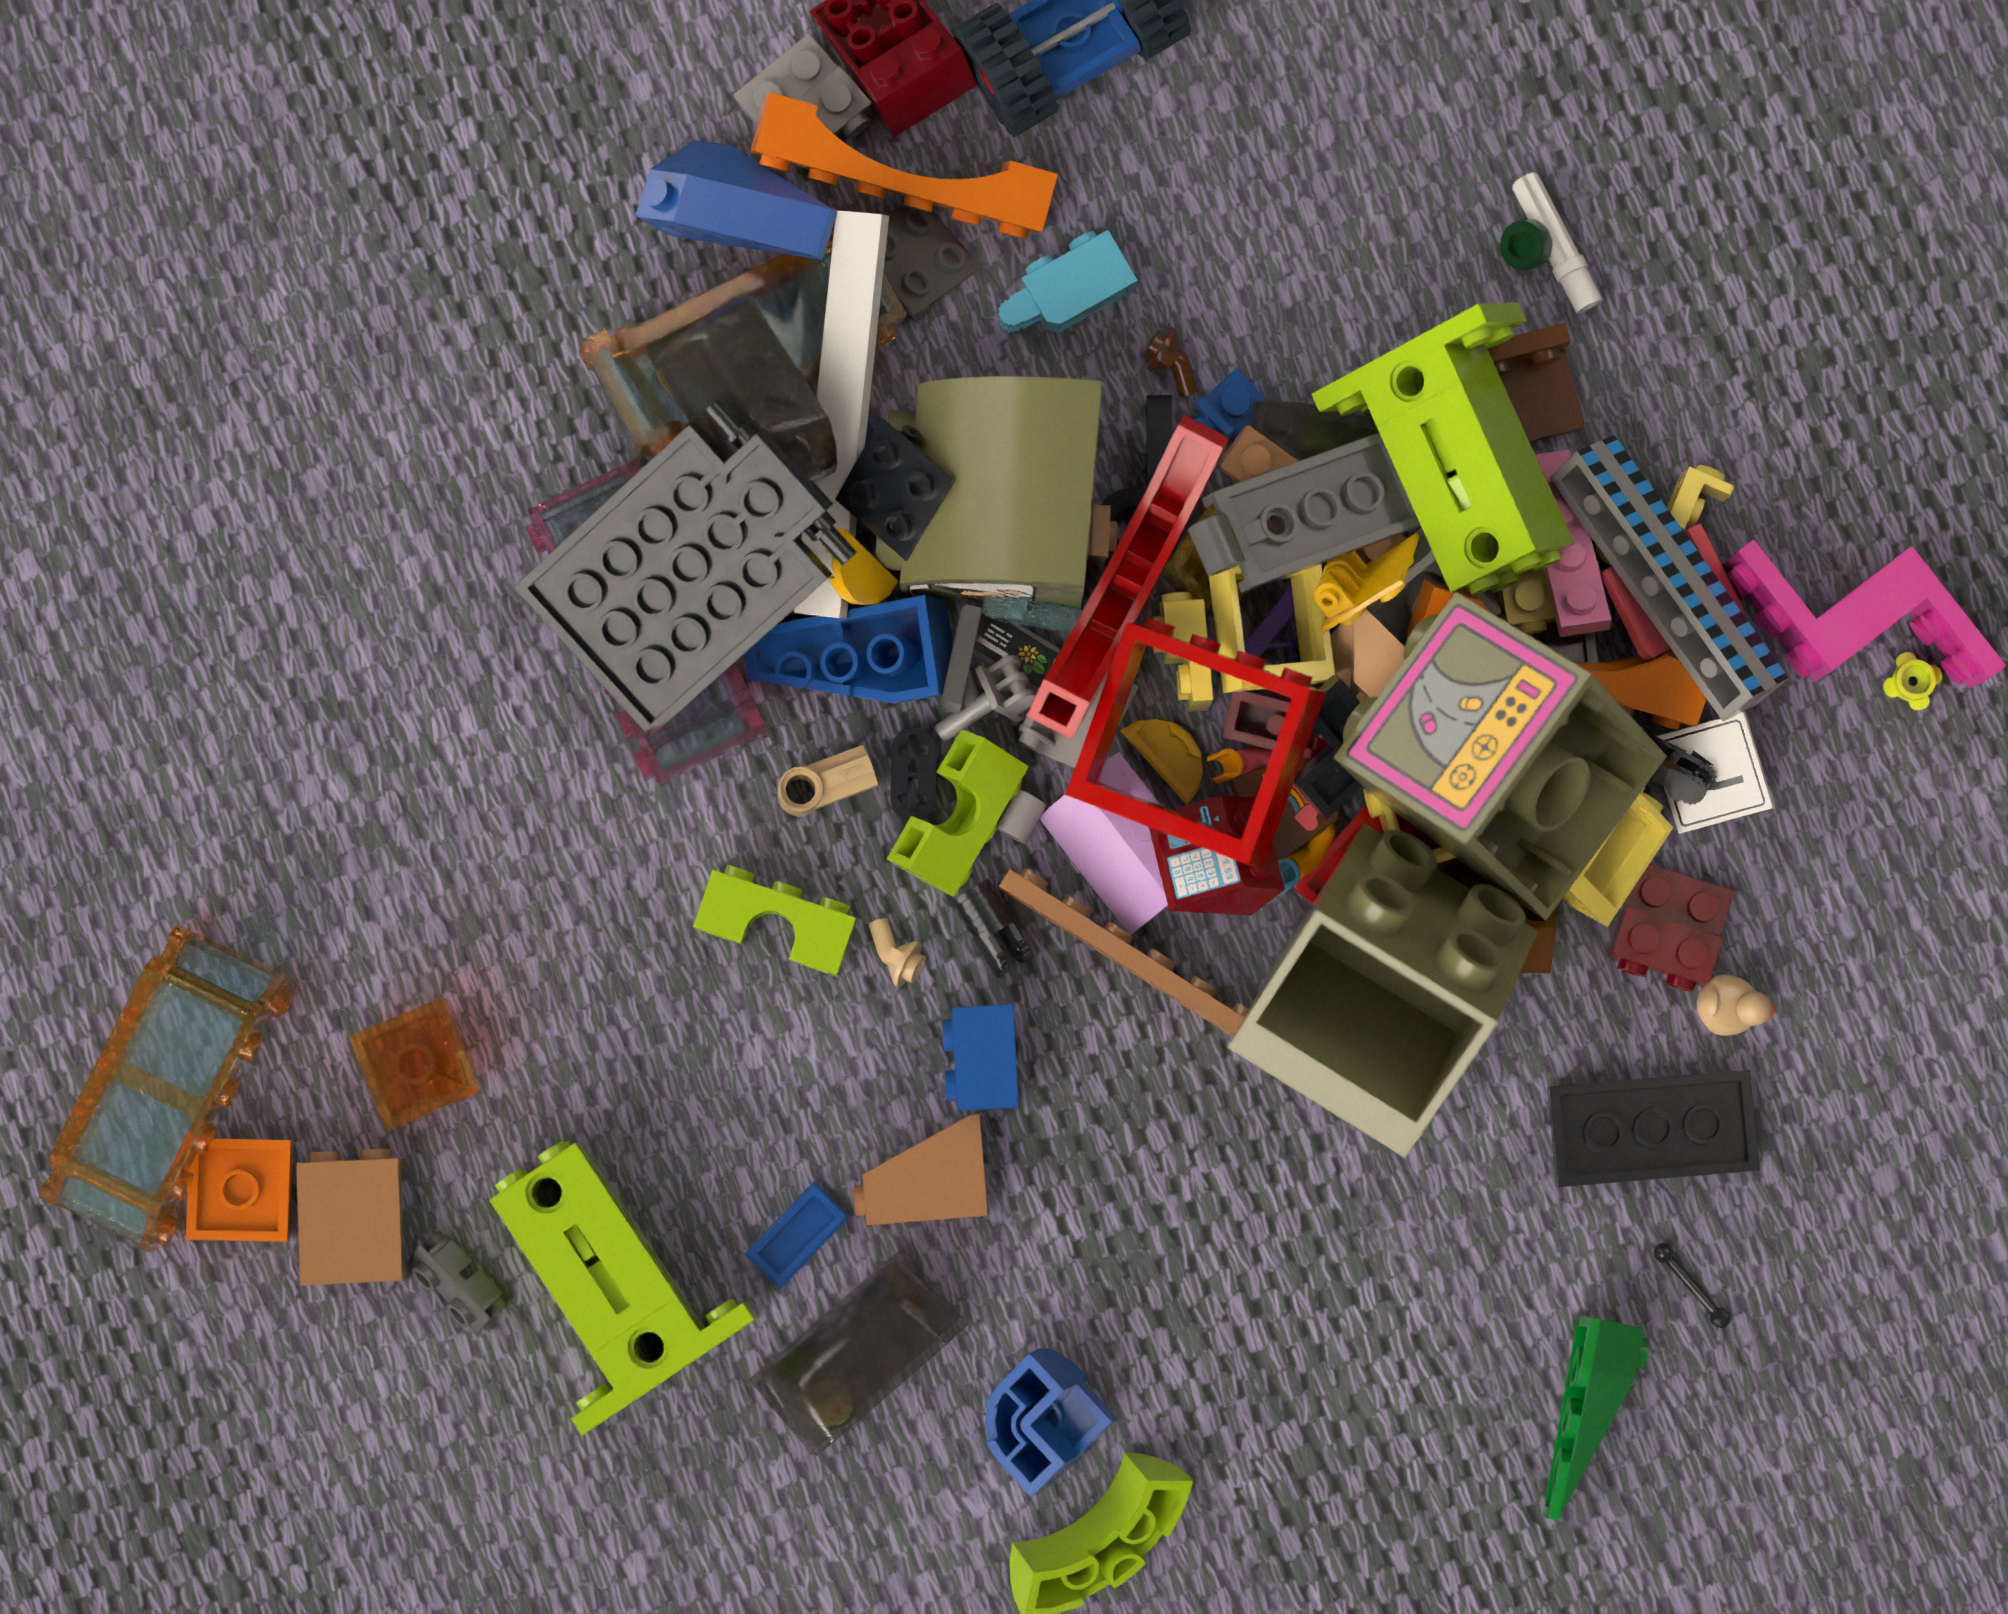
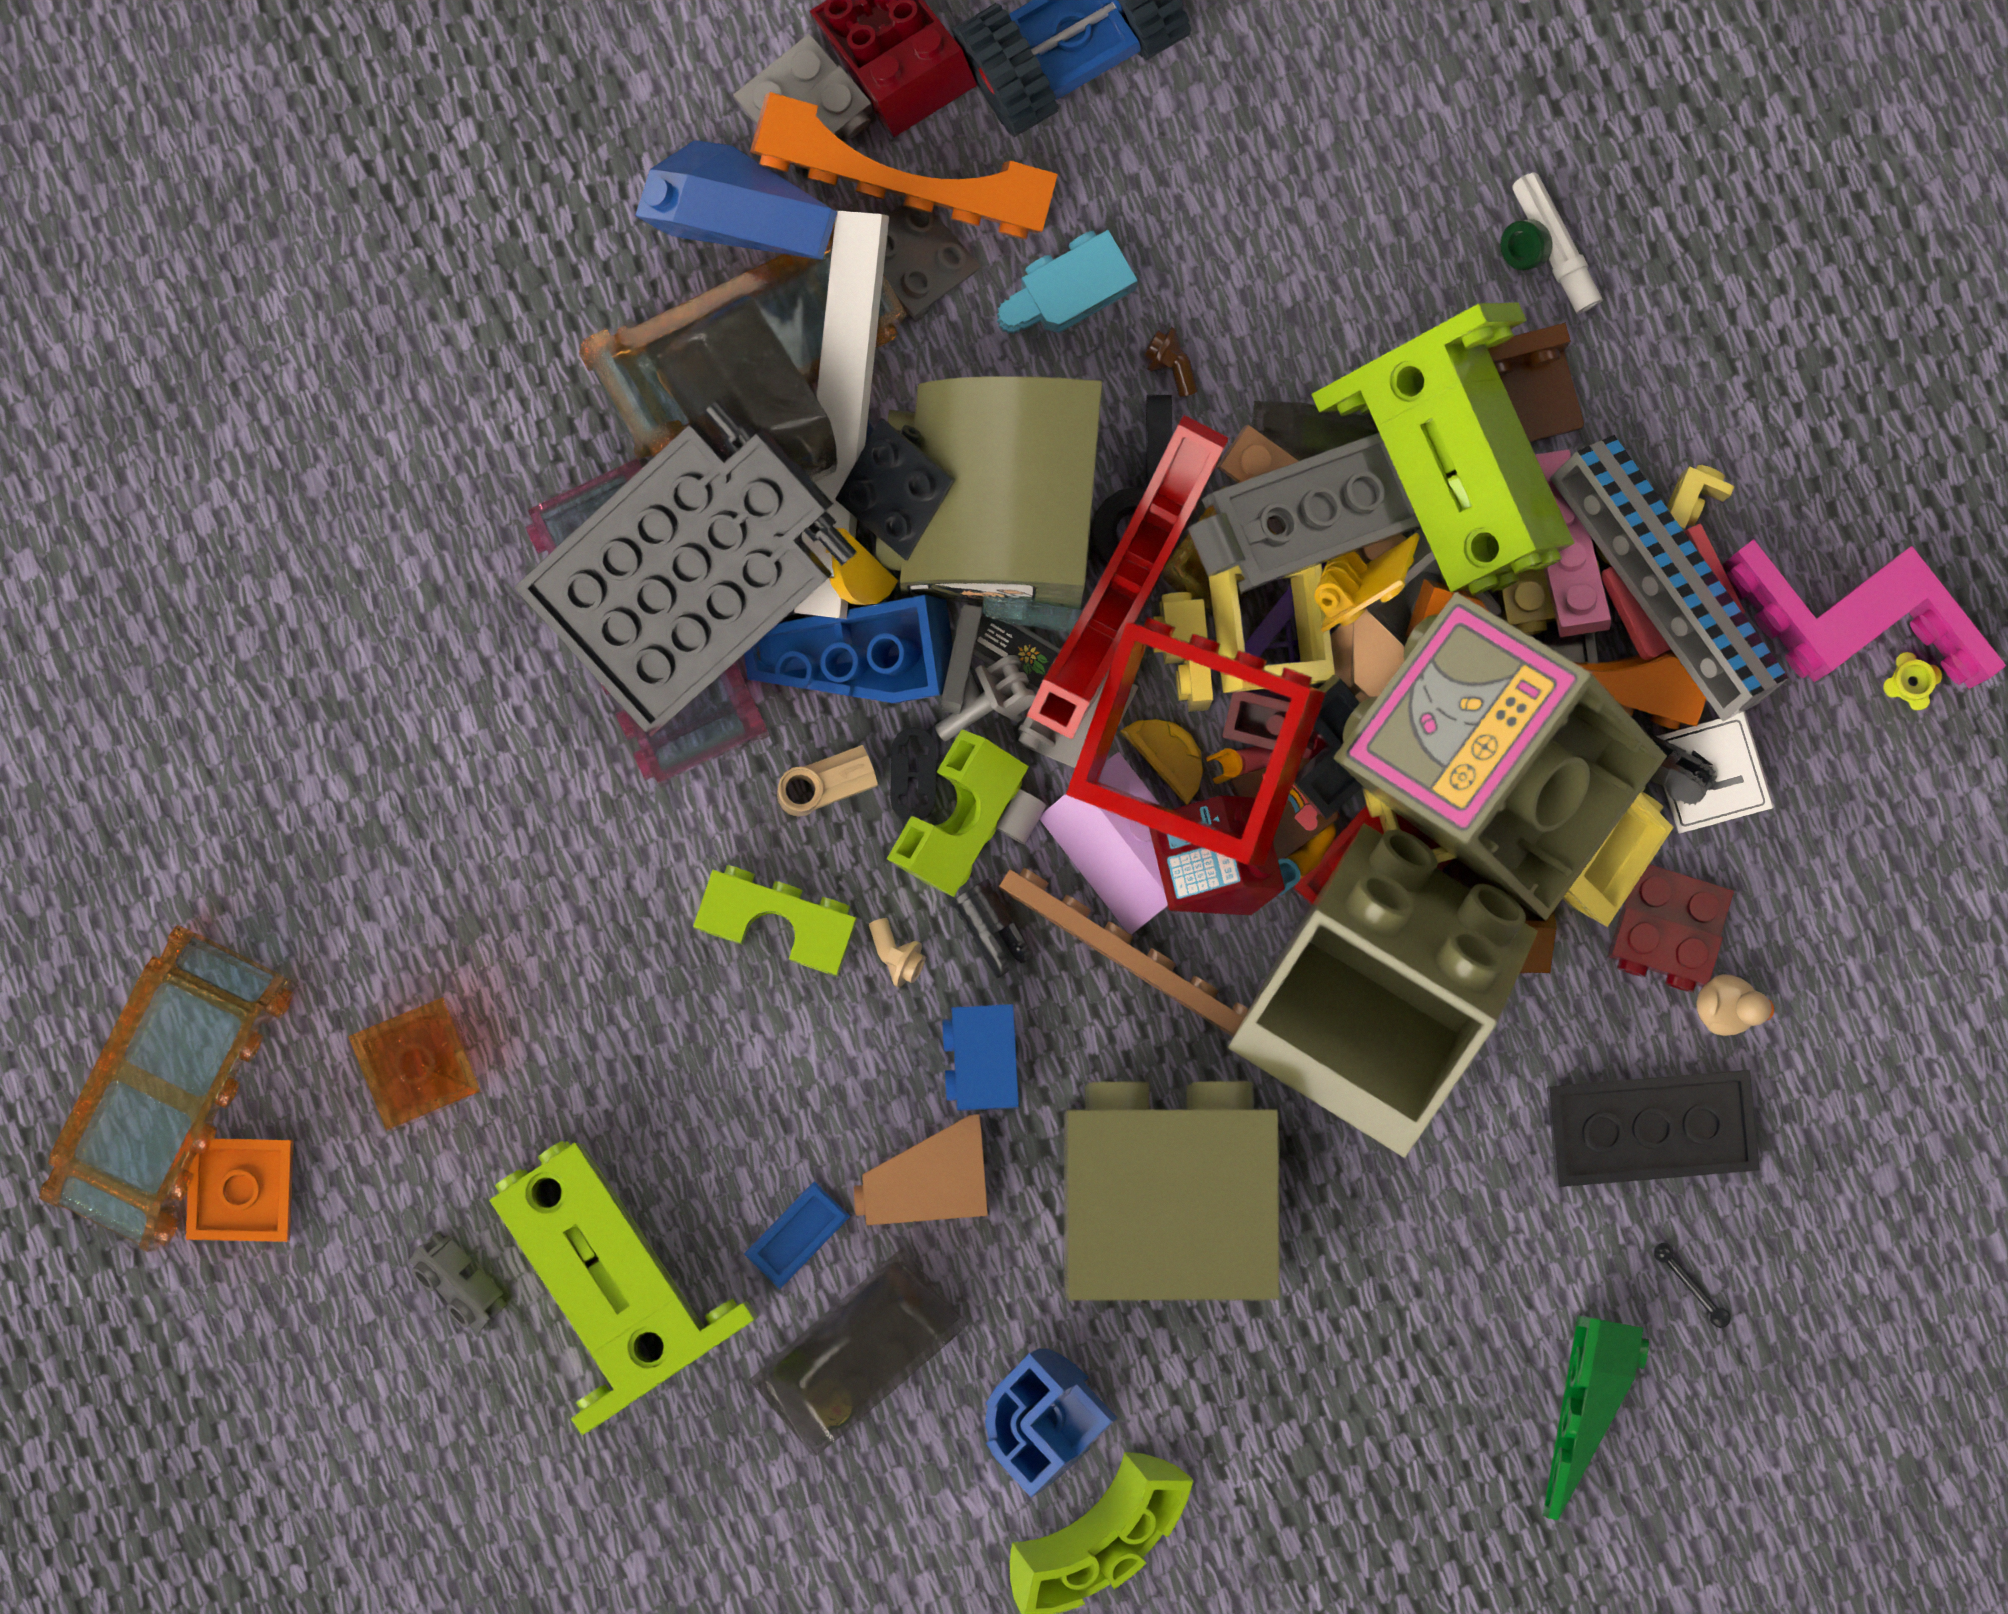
(350, 1218): medium nougat panel -> none
(1101, 535): medium nougat plate -> none
(1171, 1196): none -> olive piece
(1228, 405): blue bracket -> none

